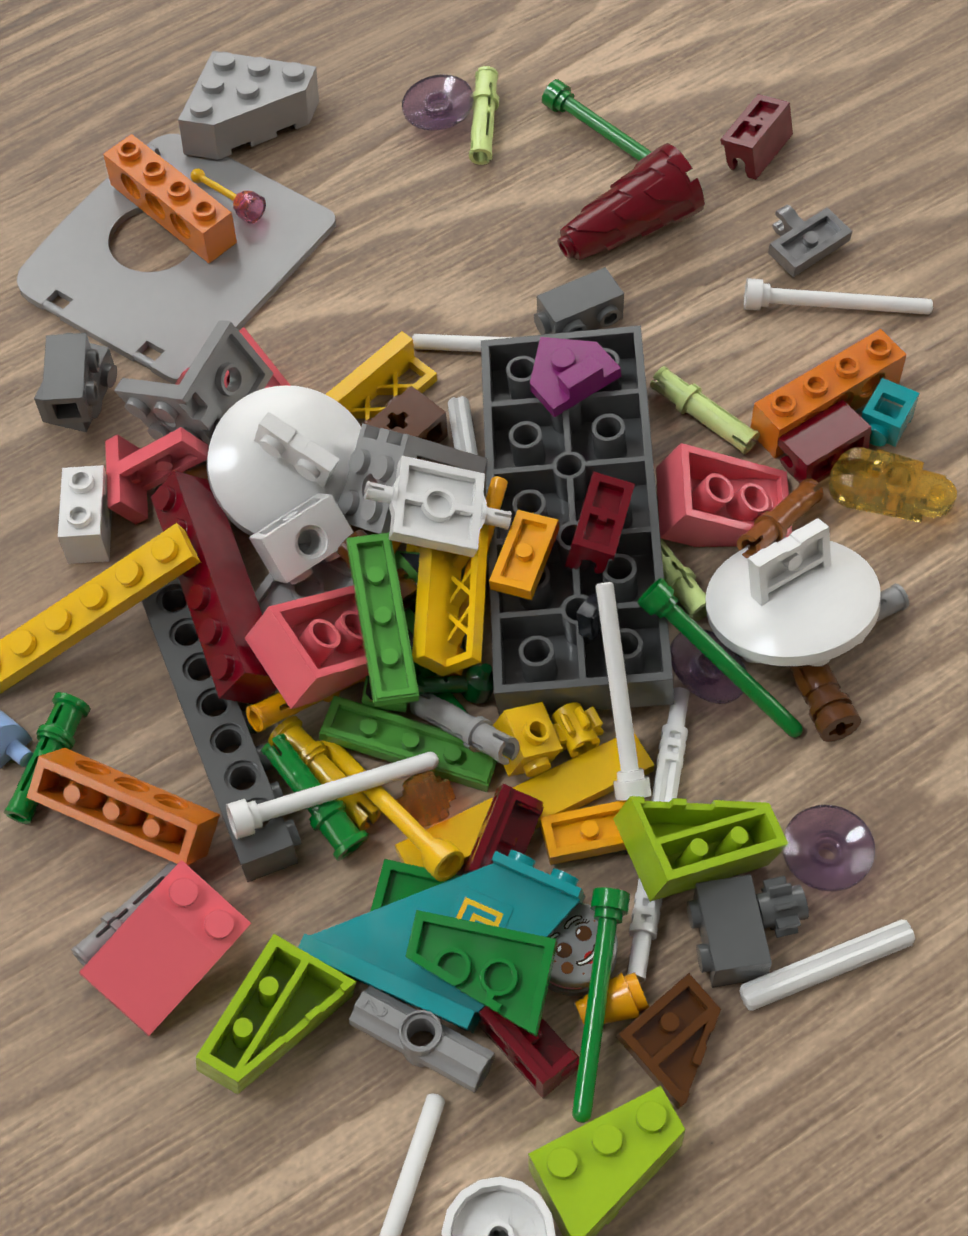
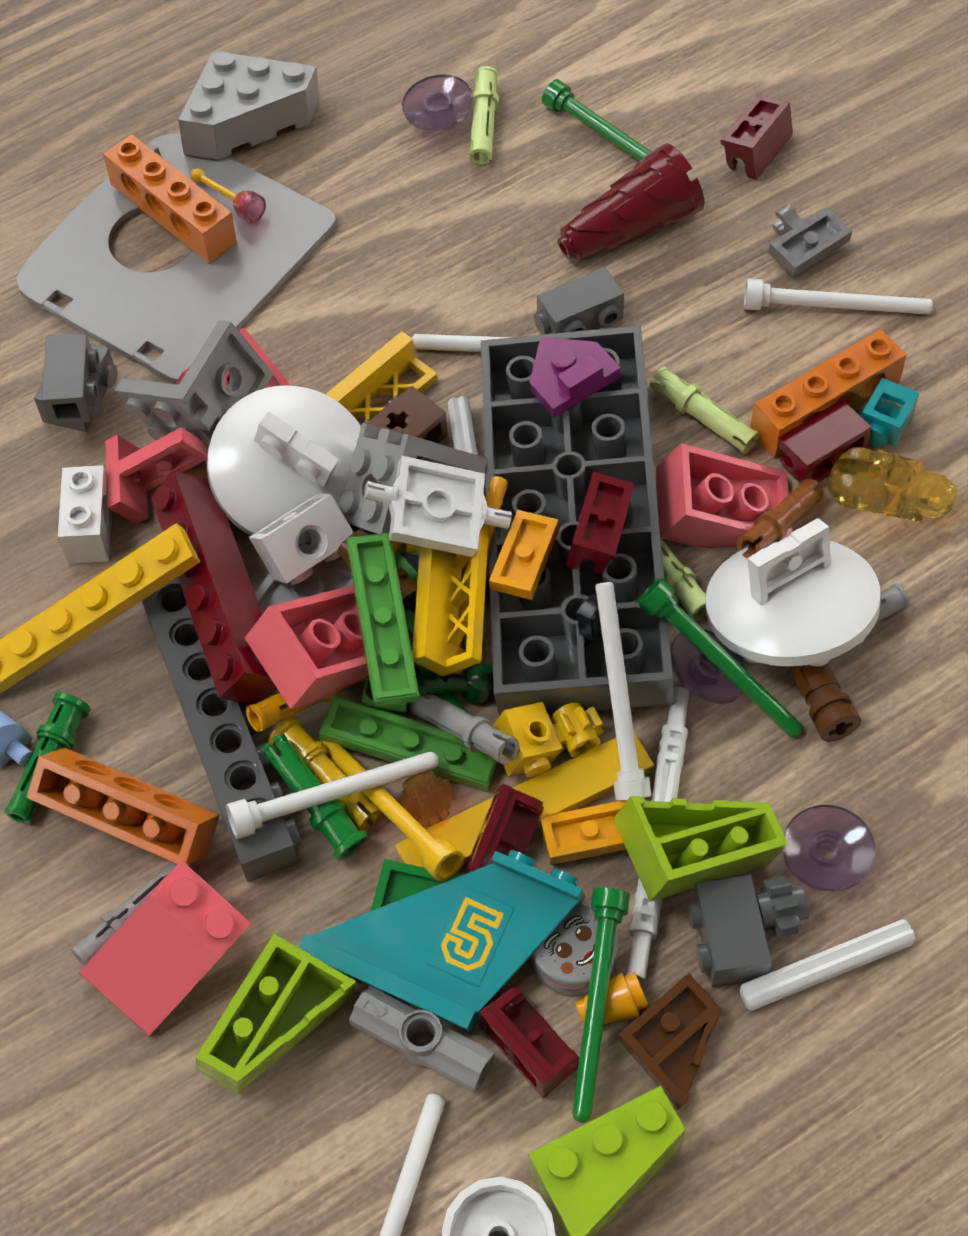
(488, 963): green wing -> none

